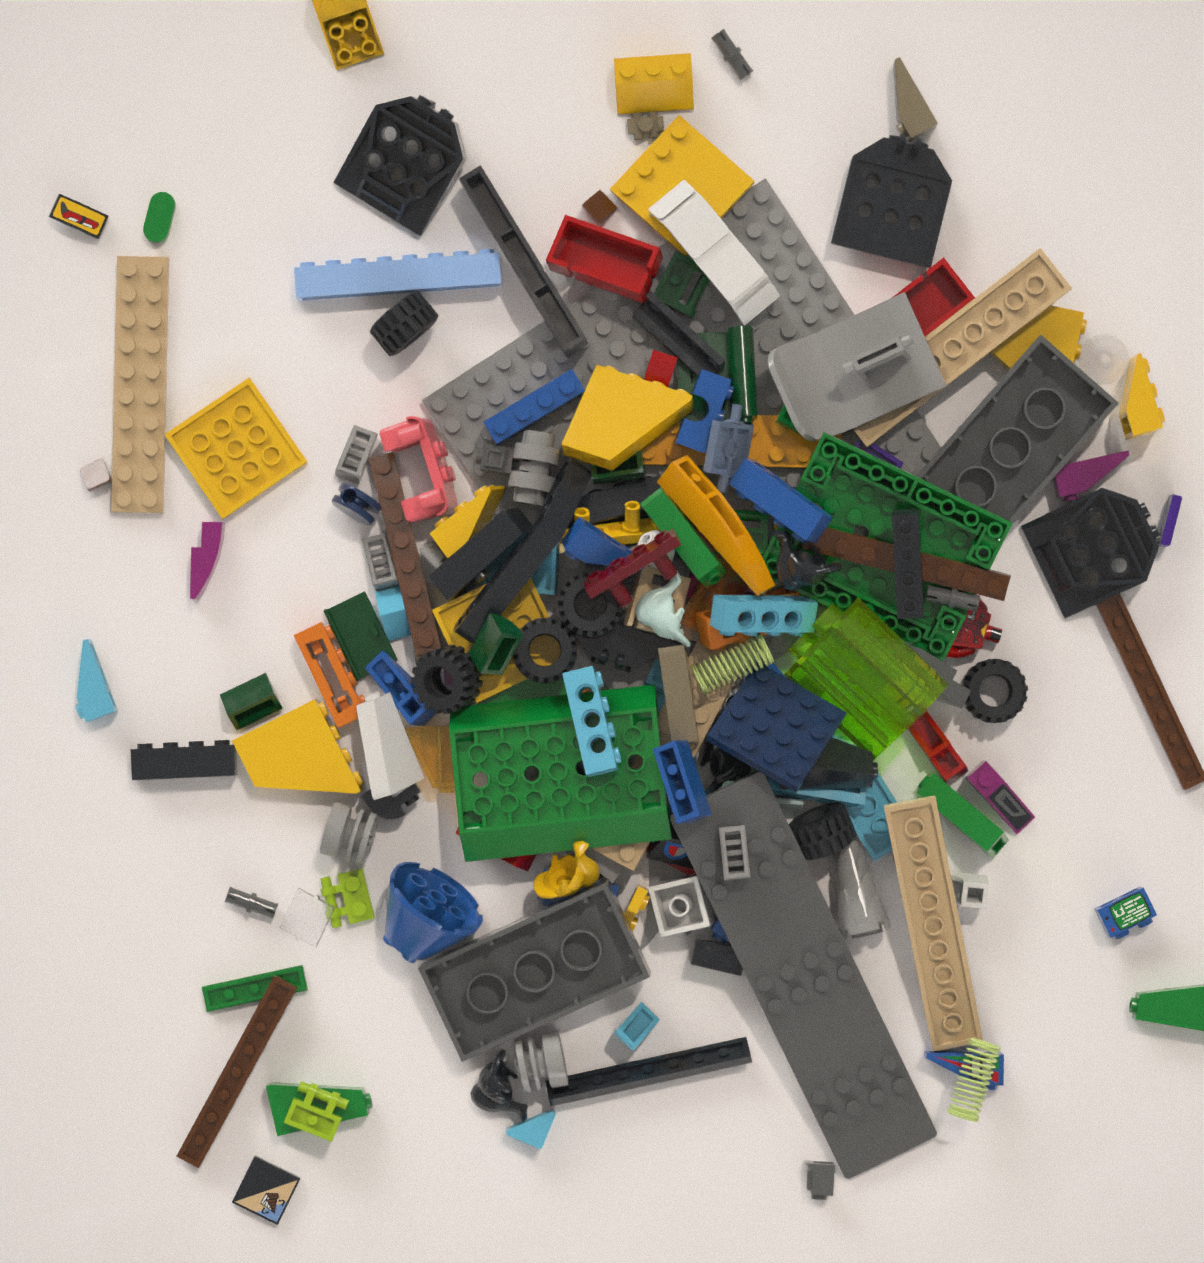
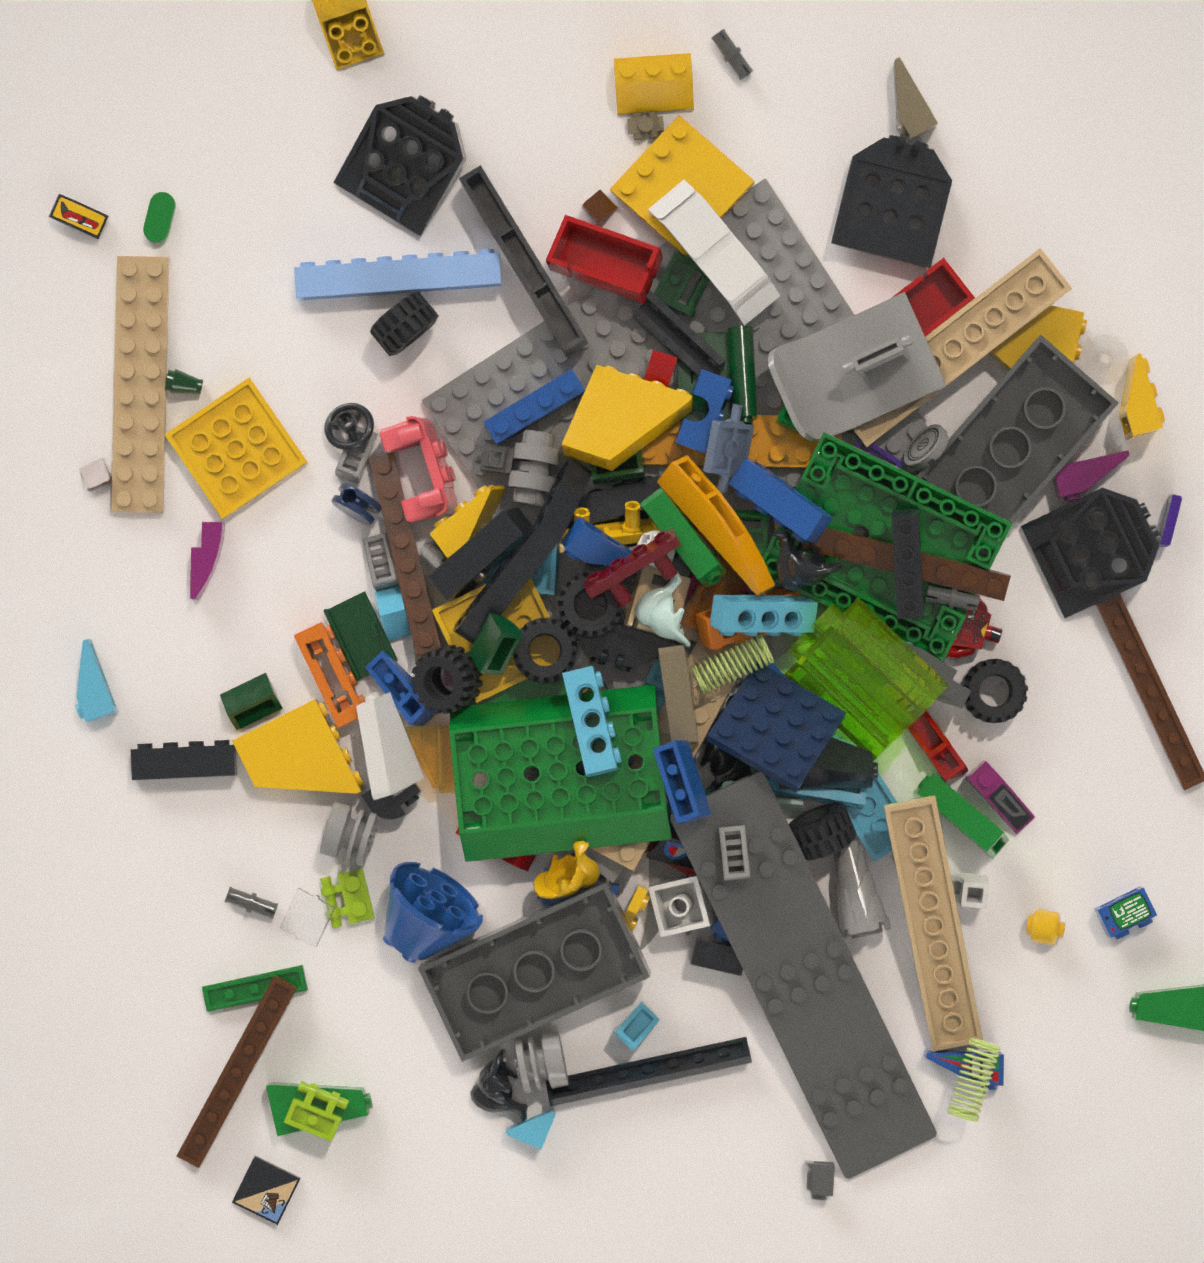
(182, 383): none -> dark green cone
(345, 416): none -> black piece
(926, 446): none -> light grey tile
(1045, 927): none -> yellow head

